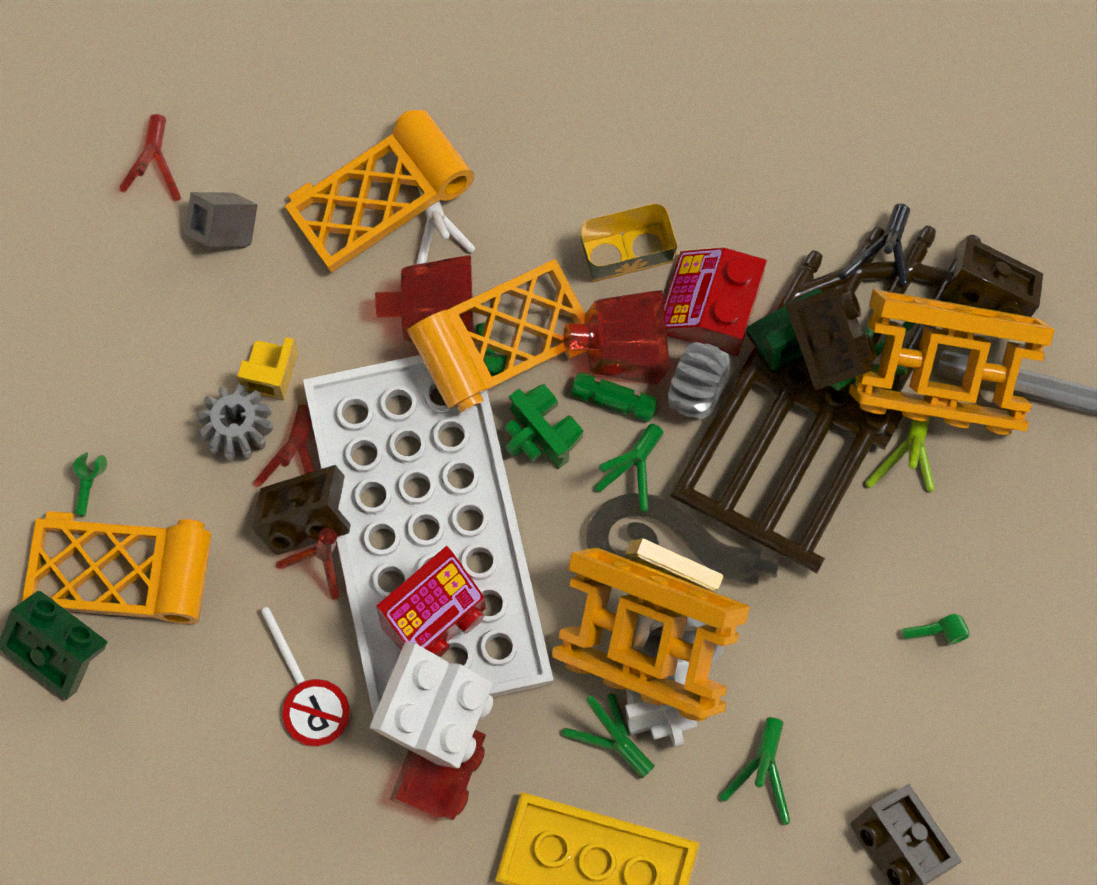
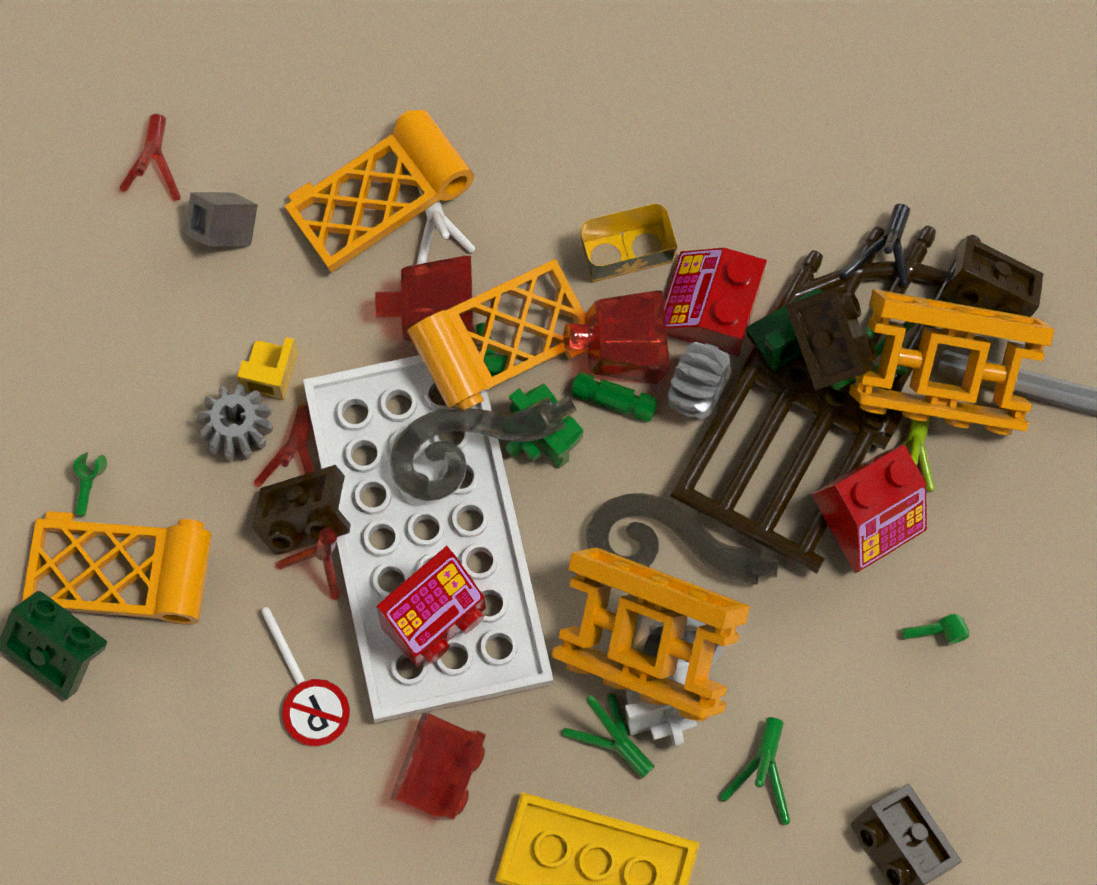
(433, 706): white plate -> none
(520, 426): none -> clear smoke plant
(635, 457): green plant -> none
(673, 564): tile -> none
(875, 507): none -> red slope

